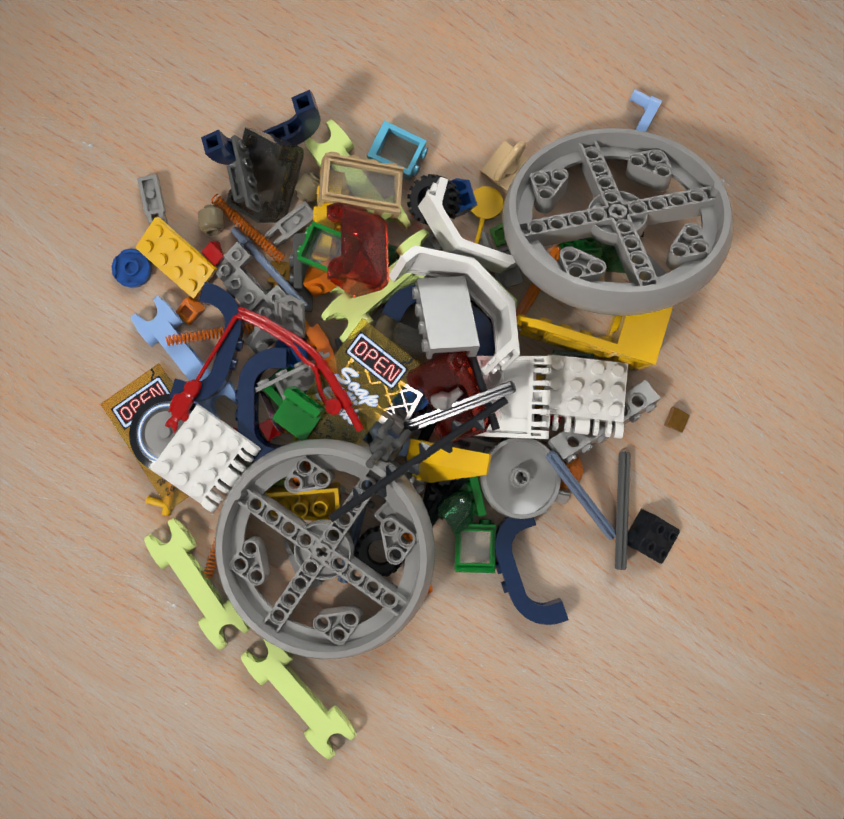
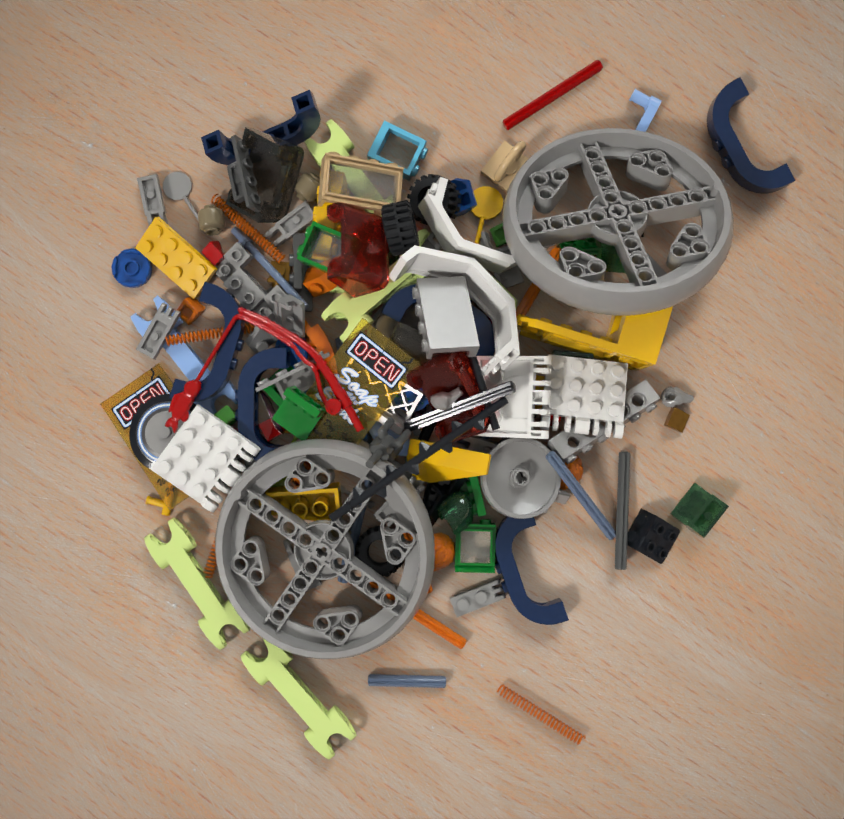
(157, 331): none -> light grey hinge
(178, 187): none -> light grey piece
(227, 415): none -> bright green slope
(399, 227): none -> black tyre
(407, 681): none -> sand blue axle
(433, 624): none -> orange axle
(443, 550): none -> orange hair
(476, 598): none -> light grey hinge
(542, 717): none -> orange piece
(552, 94): none -> red axle
(674, 396): none -> light grey animal
(699, 510): none -> clear green brick
(730, 149): none -> dark blue arch

